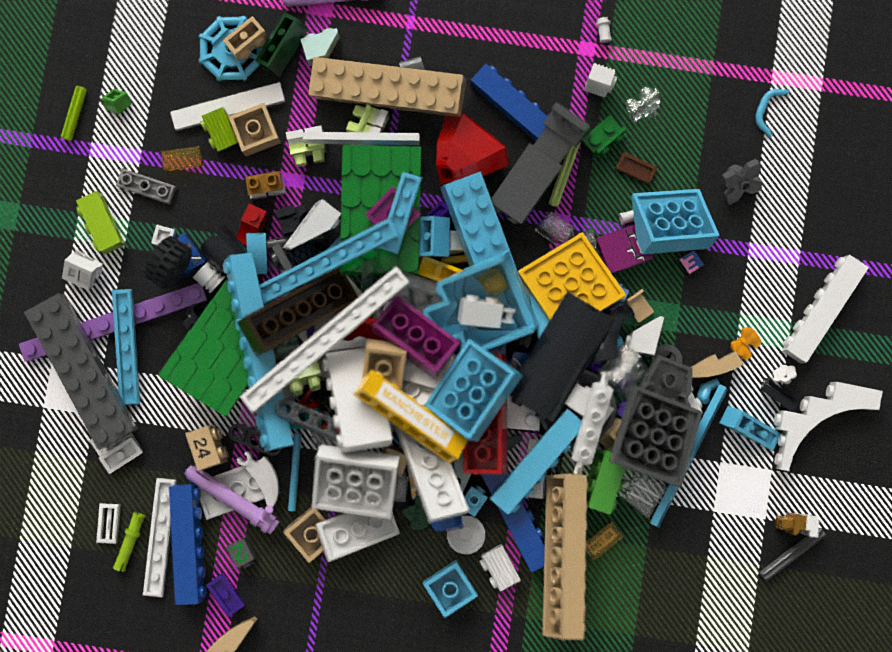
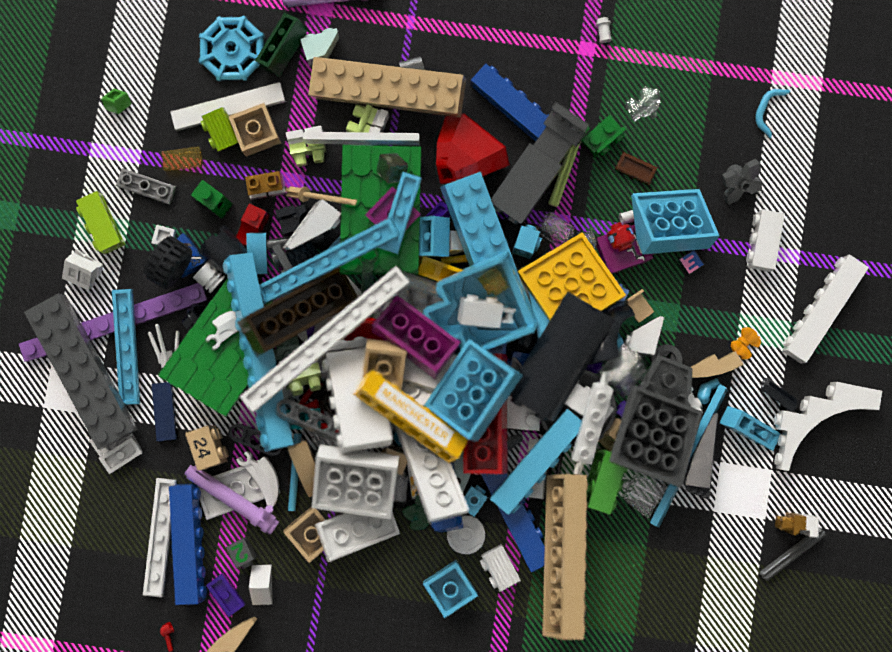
(73, 113): lime axle -> none
(114, 540): white tile -> none
(132, 533): lime pin -> none
(164, 356): none -> white plant
(164, 411): none -> dark blue tile
(165, 630): none -> red hand
(211, 199): none -> green torso
(225, 328): none -> white piece
(245, 39): tan brick -> none
(261, 584): none -> white slope
(304, 194): none -> tan piece
(304, 464): none -> tan slope
(391, 167): none -> clear smoke panel
(527, 241): none -> medium azure brick
(600, 80): white brick -> none
(603, 540): clear yellow tile -> none
(621, 237): none -> red head
(699, 470): none -> wedge
(765, 240): none -> white brick
(784, 374): white plant -> none

